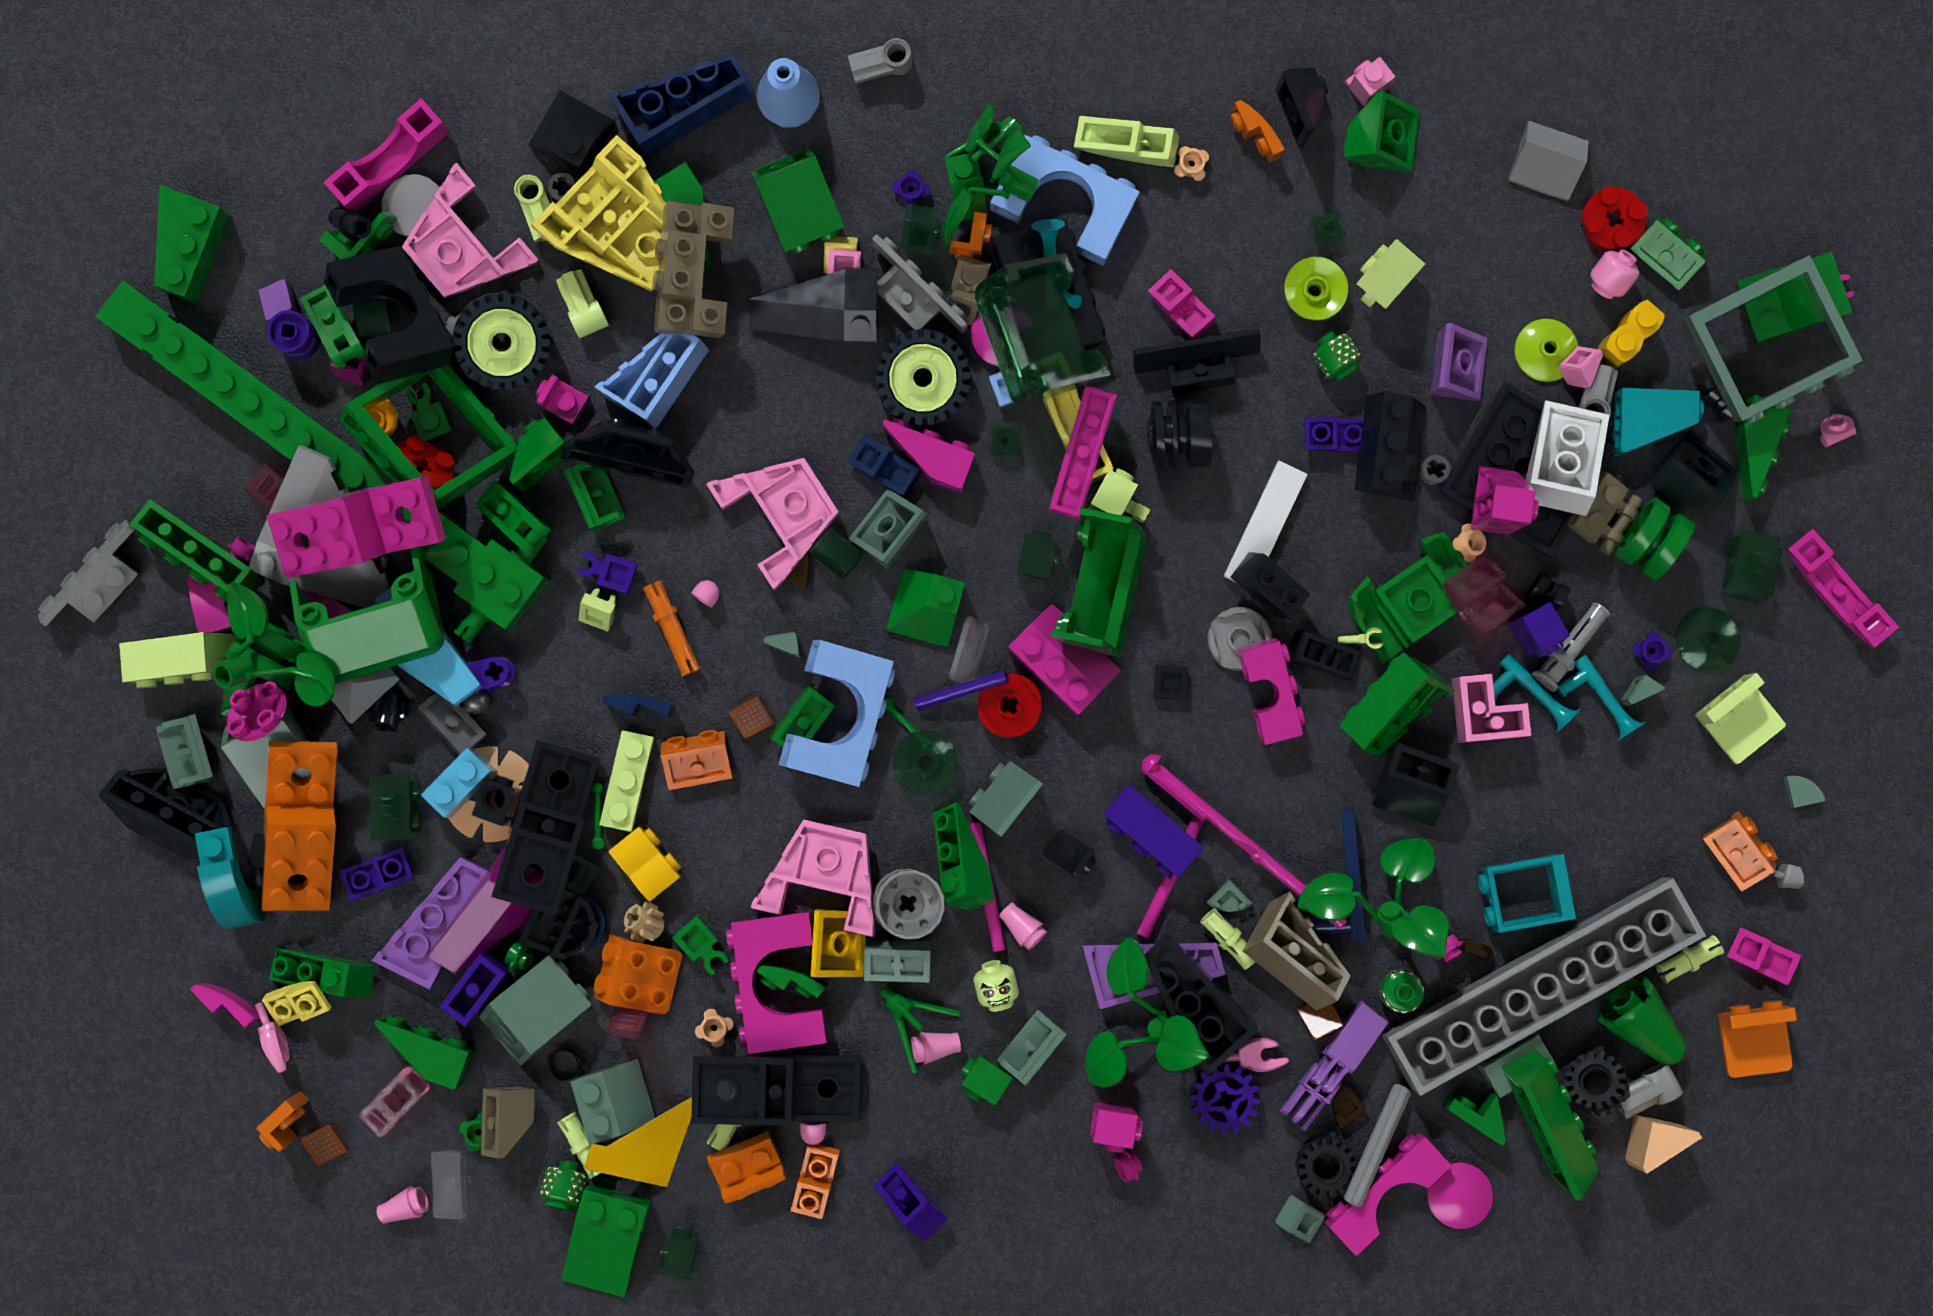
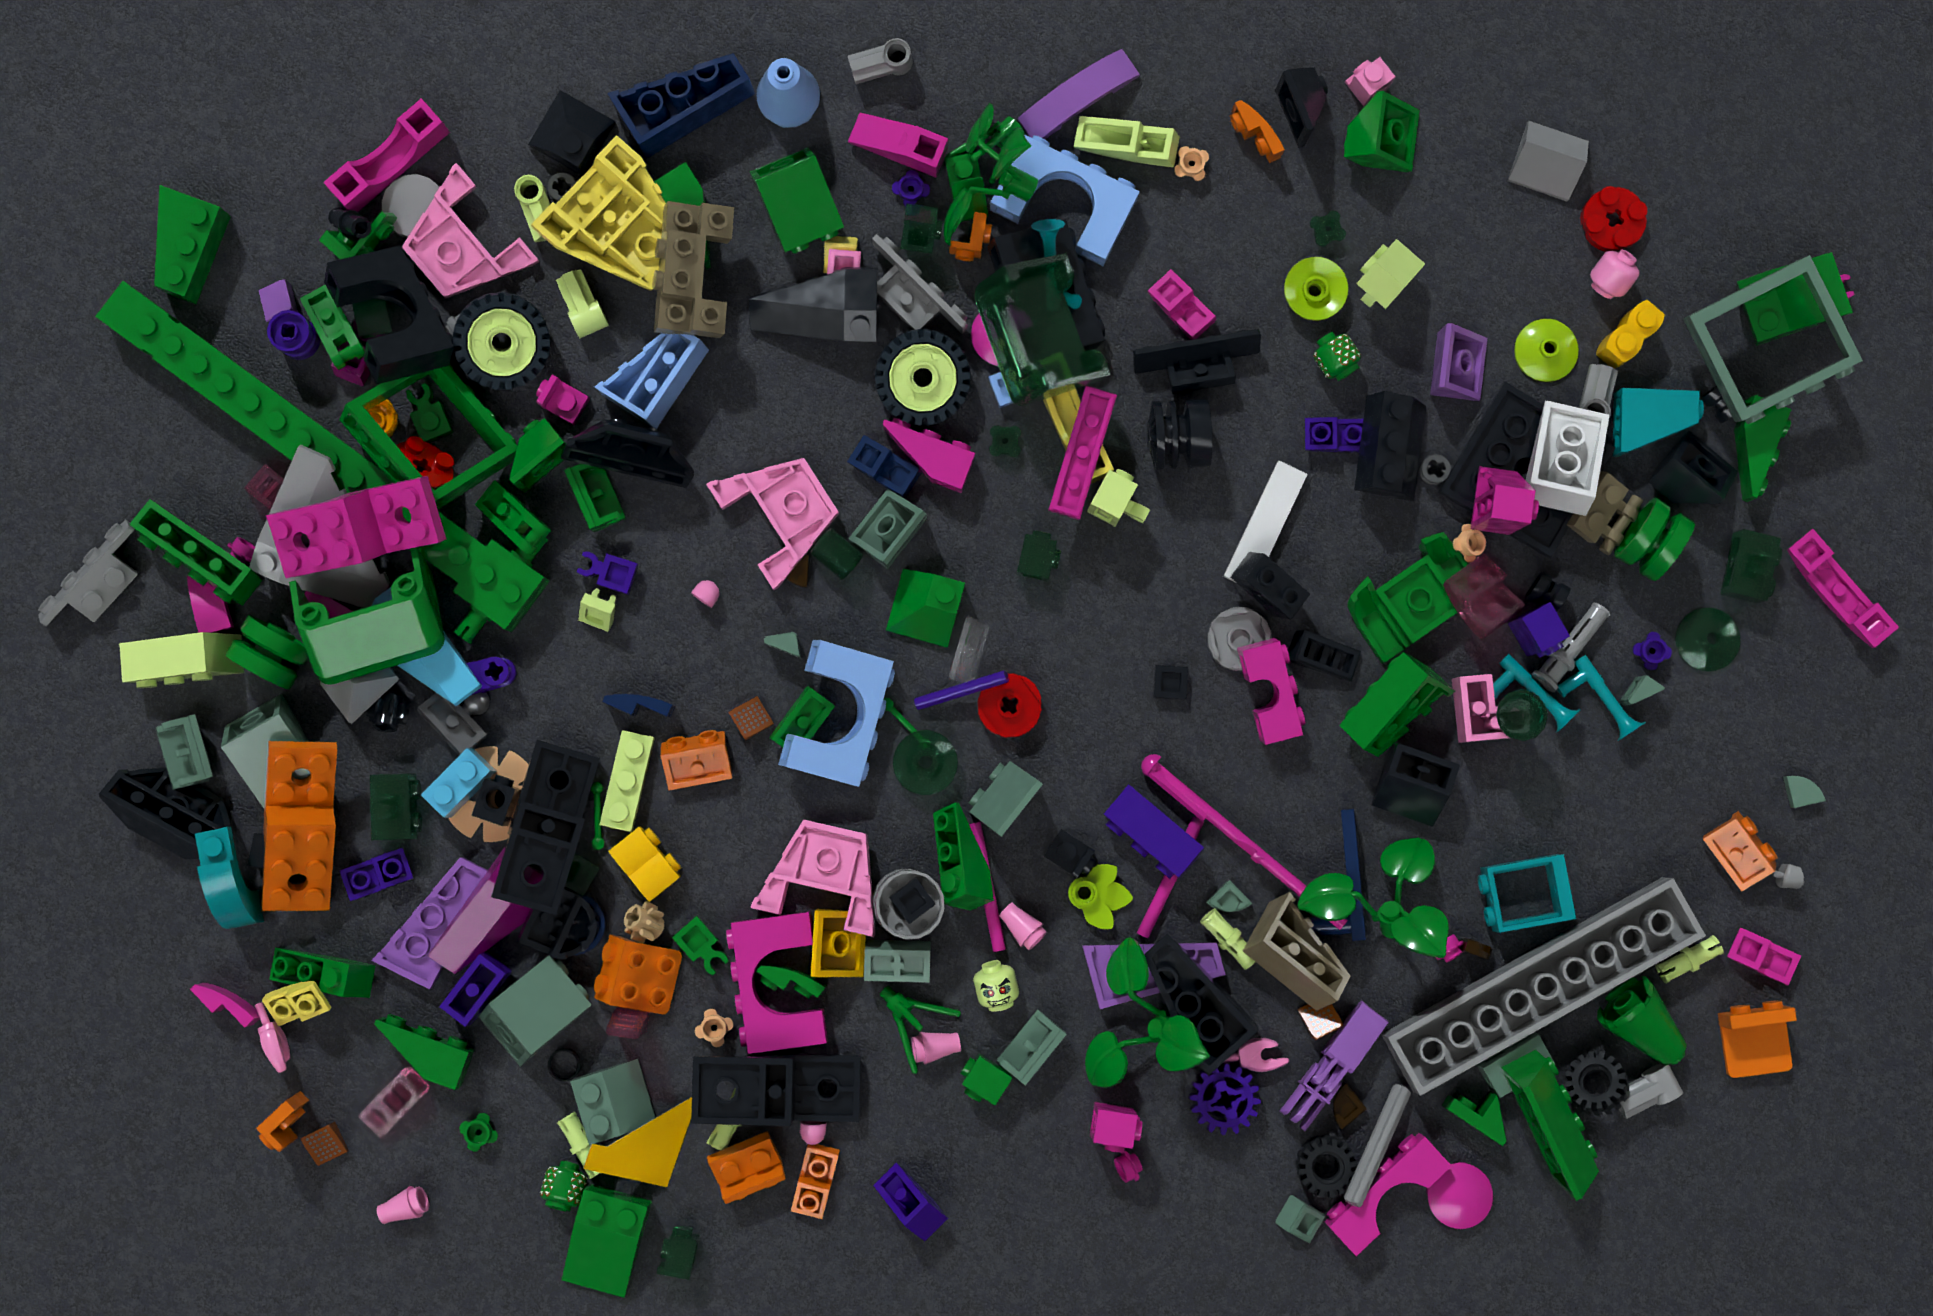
(247, 618): green plant -> none
(256, 711): dark pink dish -> none
(449, 1184): clear slope -> none
(505, 1118): dark tan slope -> none
(519, 958): green plate -> none
(671, 628): orange pin -> none
(900, 143): none -> dark pink slope
(912, 900): none -> black tile
(967, 276): dark tan slope -> none
(1064, 669): dark pink slope -> none
(1078, 94): none -> medium lavender slope
(1103, 898): none -> lime plate
(1104, 584): green windscreen -> none
(1362, 638): yellowish green hand -> none
(1401, 991): green head -> none
(1521, 715): none -> clear green hair
(1581, 366): bright pink slope -> none
(1656, 1141): light nougat slope -> none
(1669, 252): green bracket -> none
(1741, 718): yellowish green bracket -> none
(1836, 428): bright pink plate -> none

